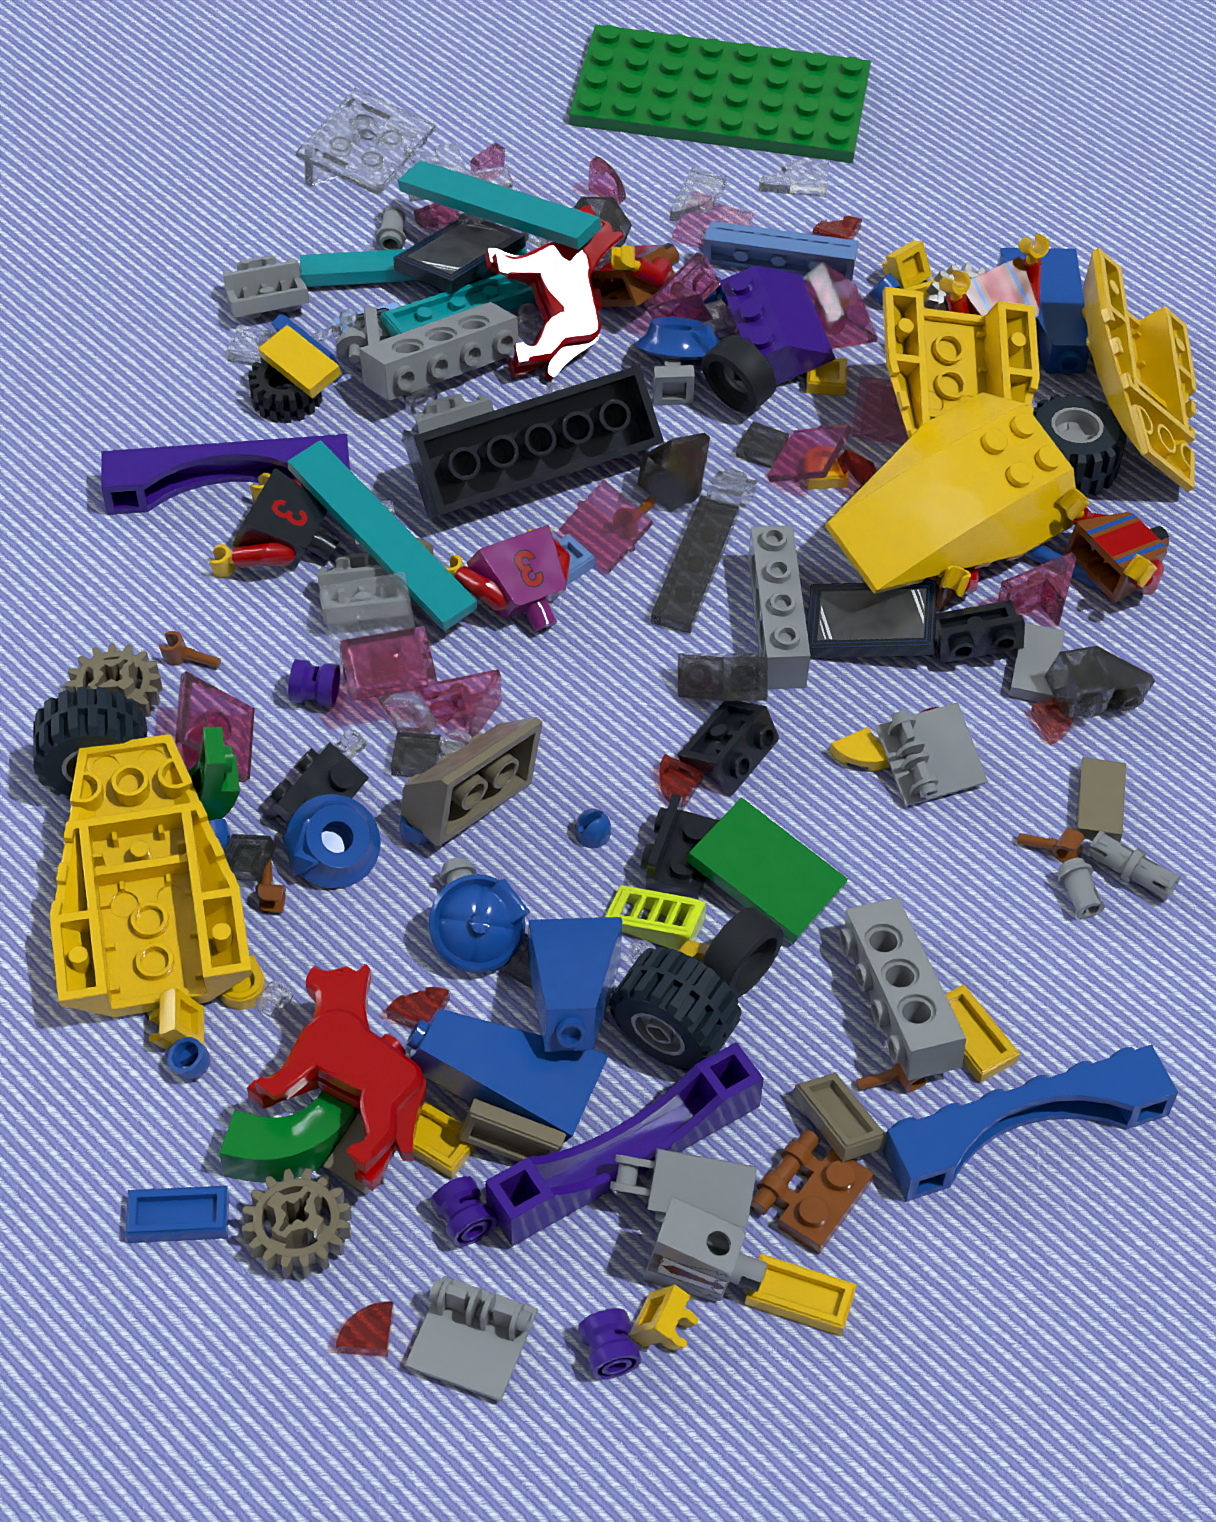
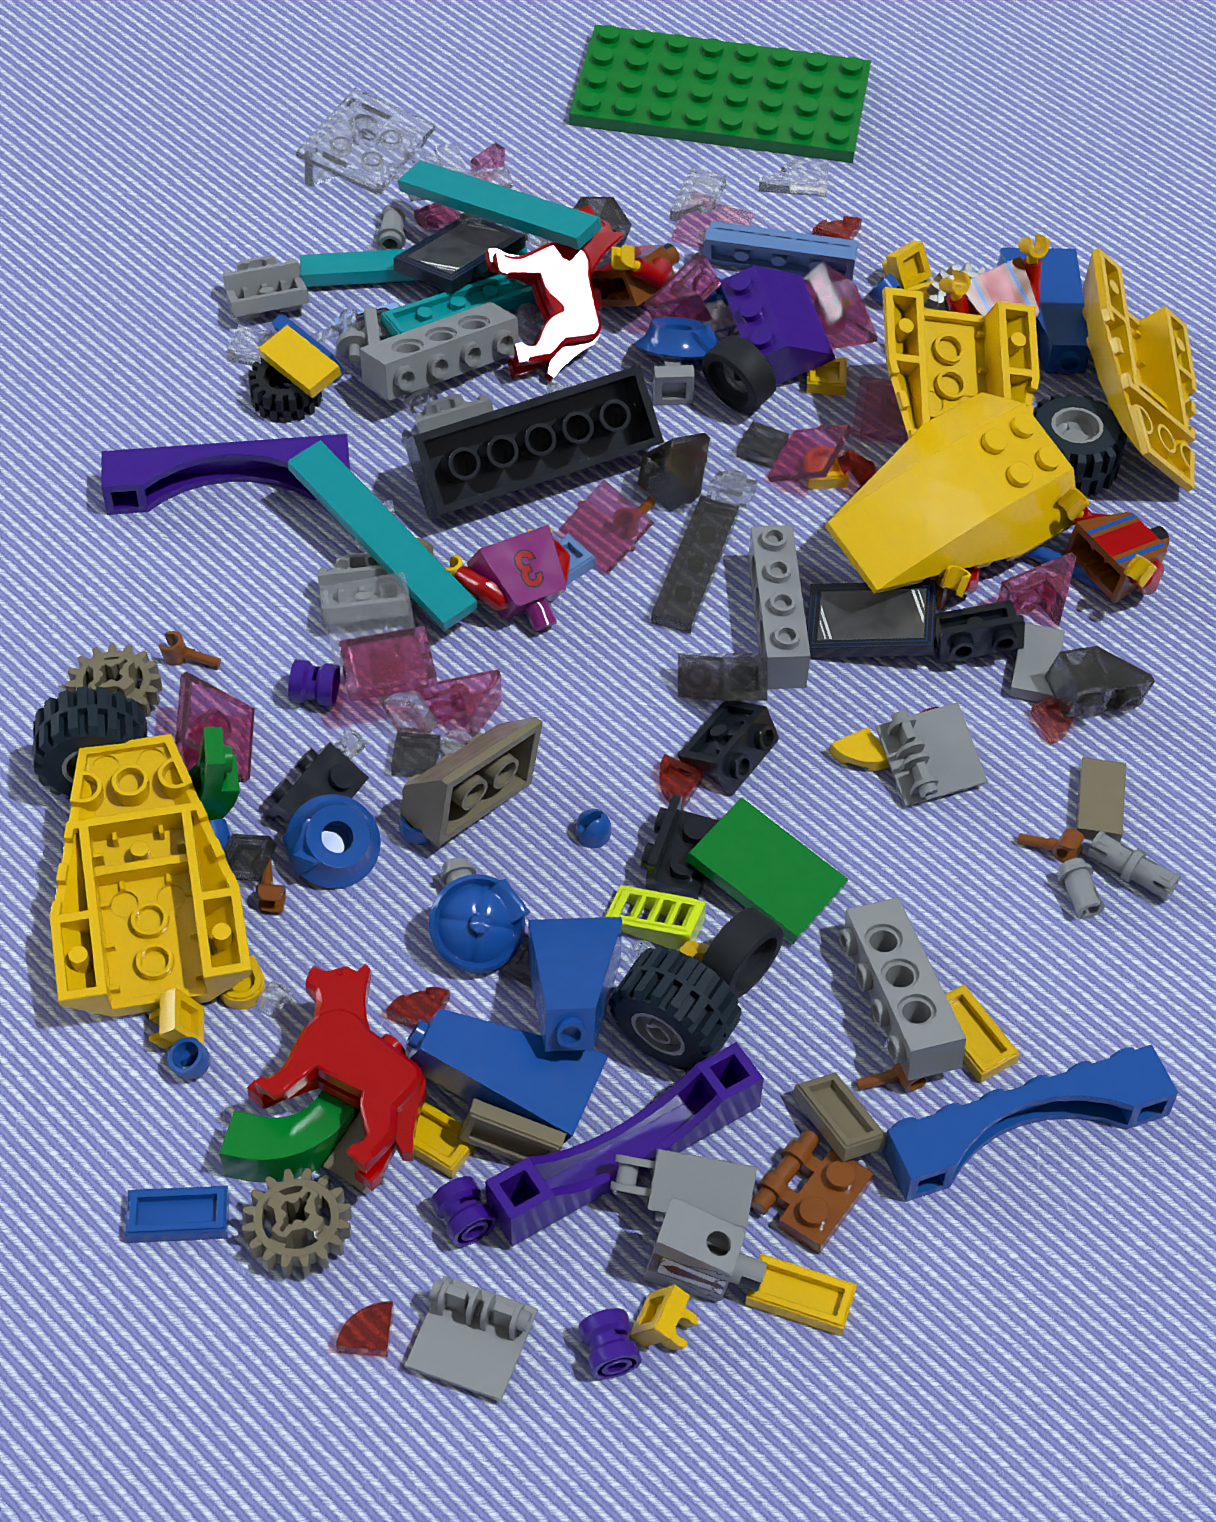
(277, 528): black torso -> none
(605, 180): clear pink tile -> none

